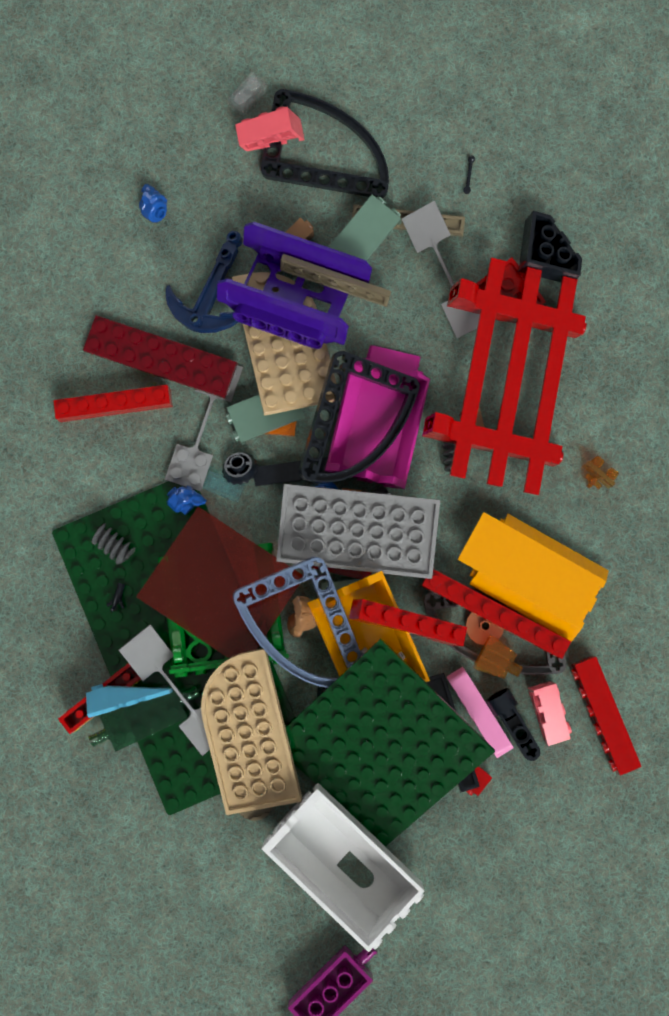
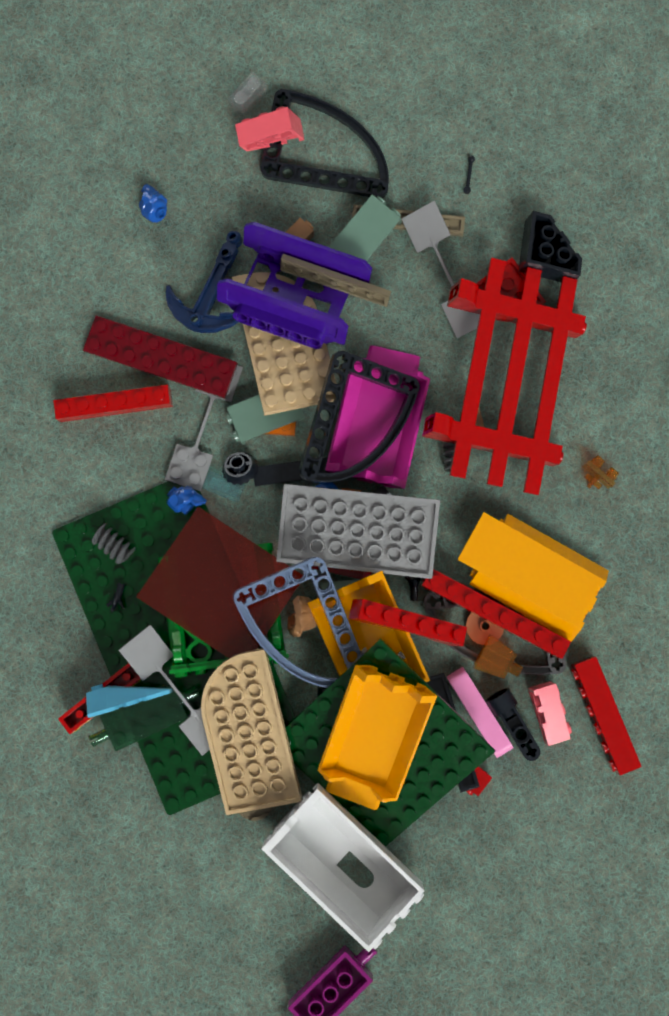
(375, 737): none -> light orange panel
(413, 587): none -> black bar

